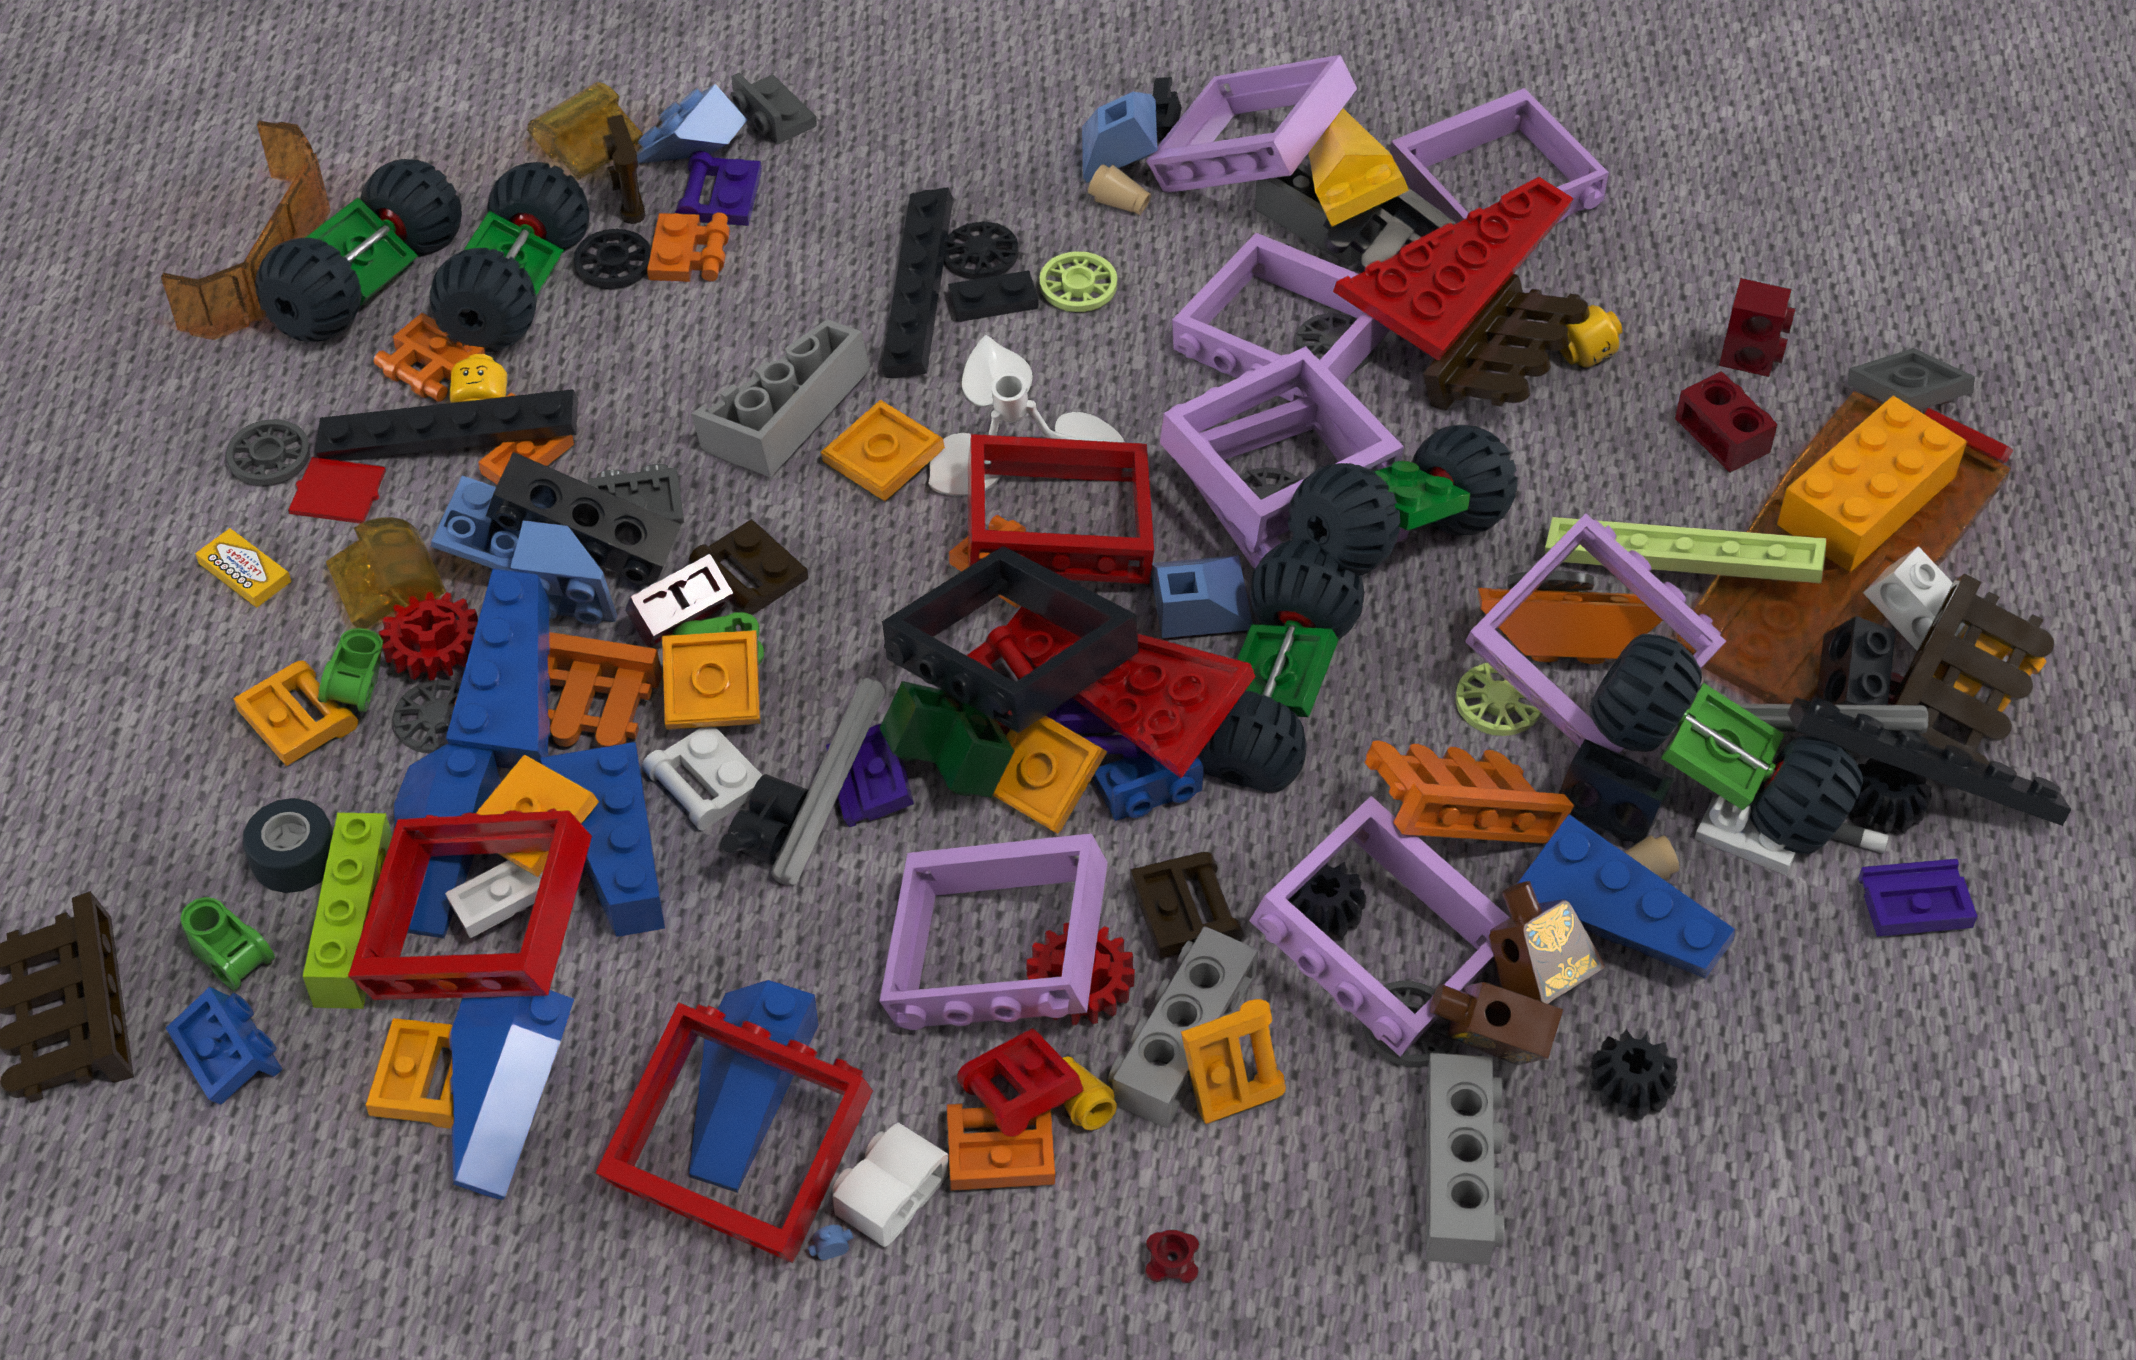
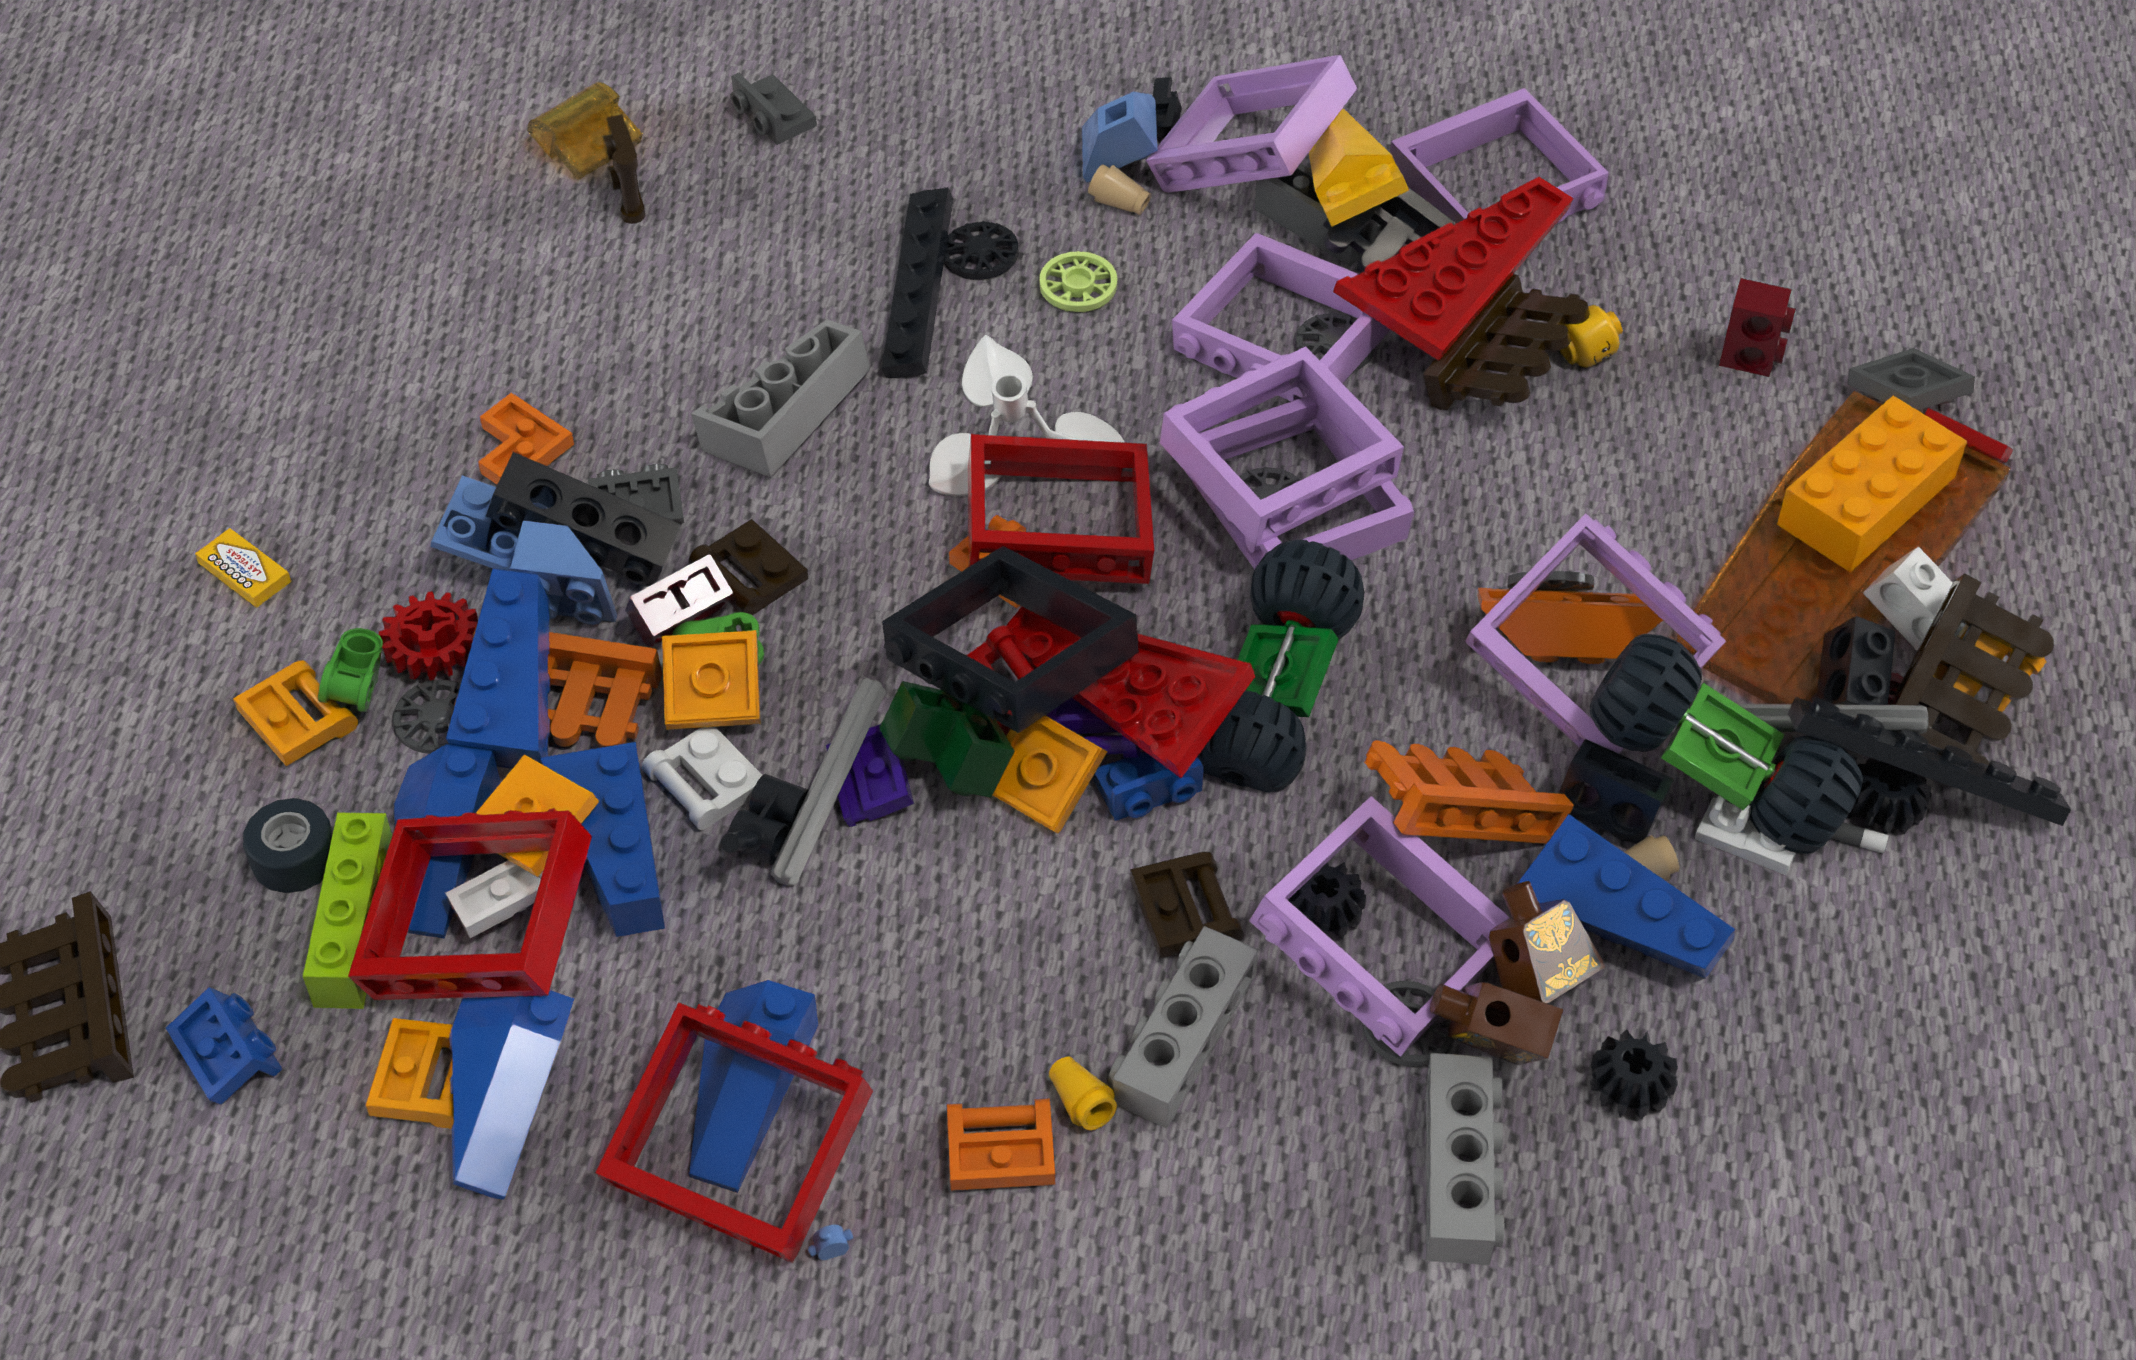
(228, 298): clear orange windscreen -> none
(229, 947): bright green piece -> none
(268, 452): dark grey wheel -> none
(320, 280): black plate -> none
(337, 490): red piece -> none
(383, 570): clear yellow brick -> none
(427, 344): orange plate -> none
(448, 425): black plate -> none
(477, 379): yellow head -> none
(493, 284): black plate -> none
(612, 258): black wheel -> none
(675, 245): orange plate -> none
(700, 124): medium blue slope -> none
(732, 192): dark purple plate -> none
(882, 450): light orange plate -> none
(890, 1183): white brick -> none
(991, 869): lavender window -> none
(993, 296): black plate -> none
(1033, 1071): red plate -> none
(1111, 972): red gear -> none
(1177, 1243): dark red plate -> none
(1200, 596): medium blue slope -> none
(1219, 1067): light orange plate -> none
(1454, 482): black plate -> none
(1497, 699): yellowish green wheel -> none
(1709, 550): yellowish green plate -> none
(1726, 421): dark red brick -> none
(1917, 897): dark purple plate -> none

